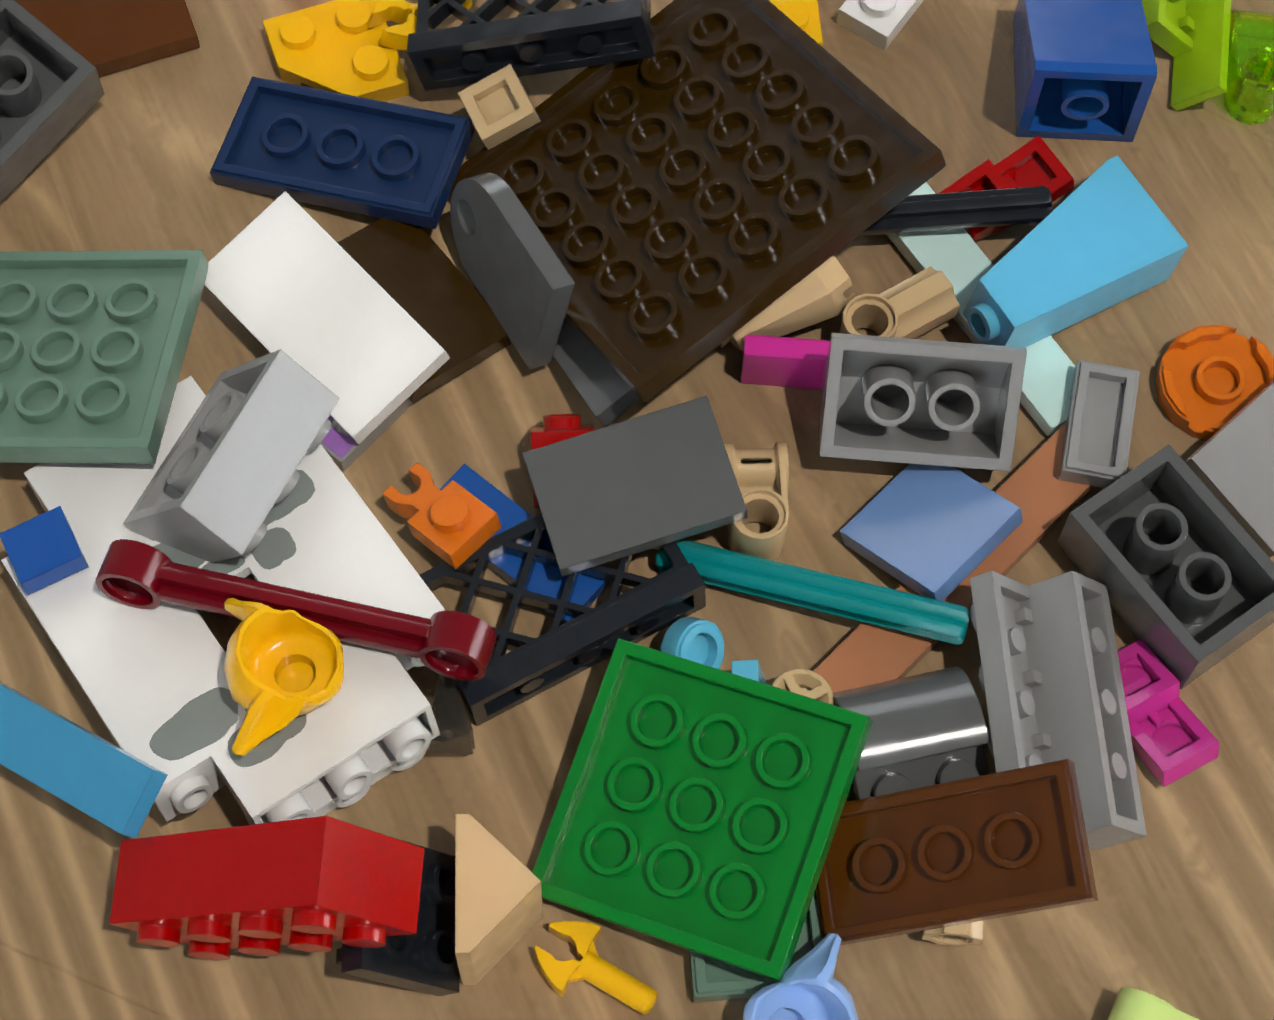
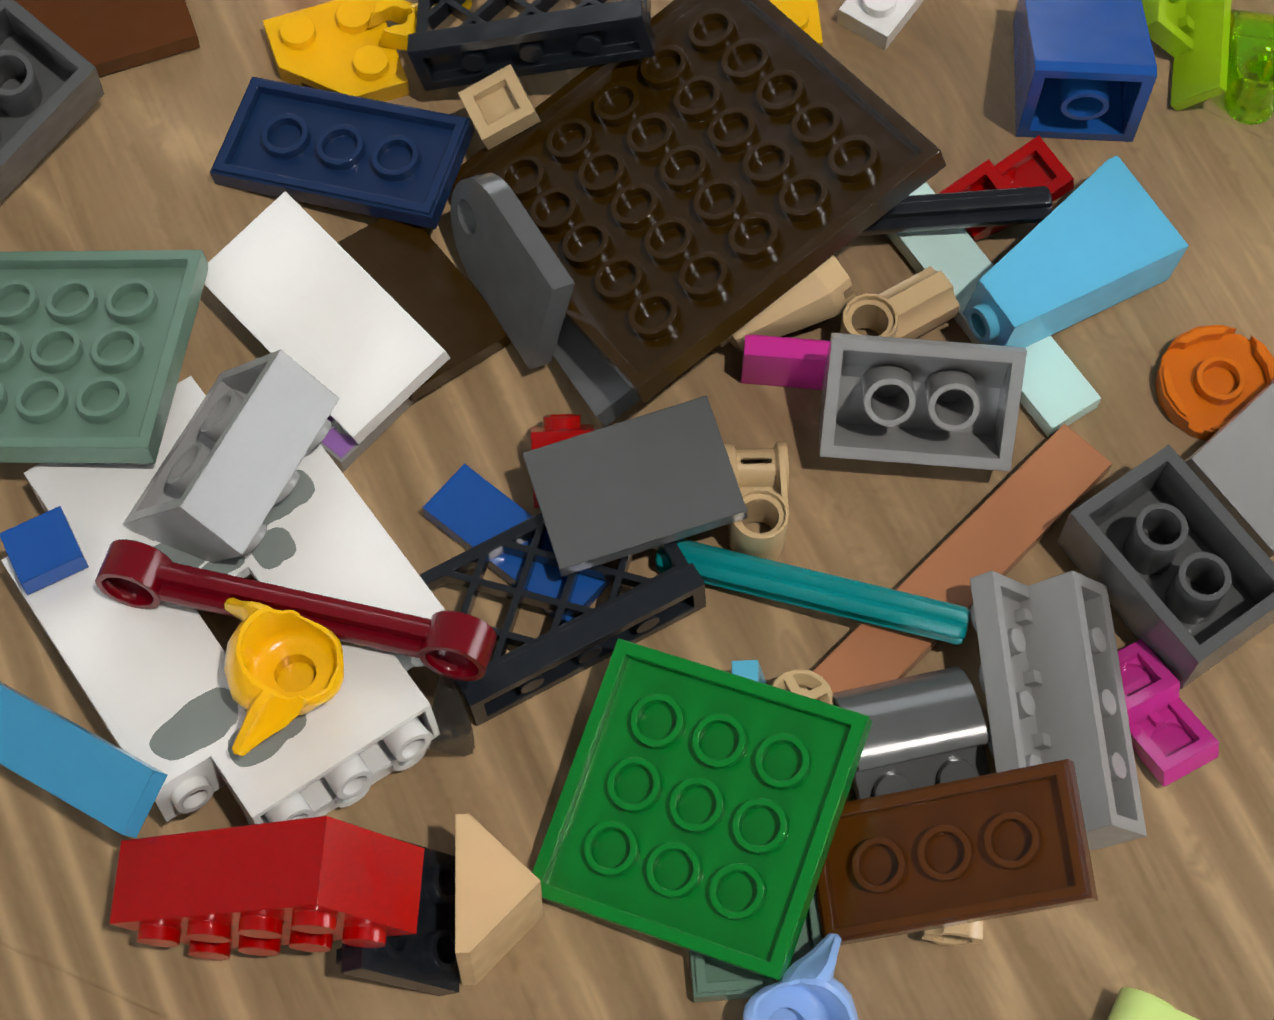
(444, 520): orange plate -> none
(592, 967): yellow bar -> none
(695, 641): medium azure tile -> none
(931, 528): medium blue tile -> none
(1099, 424): light grey tile -> none

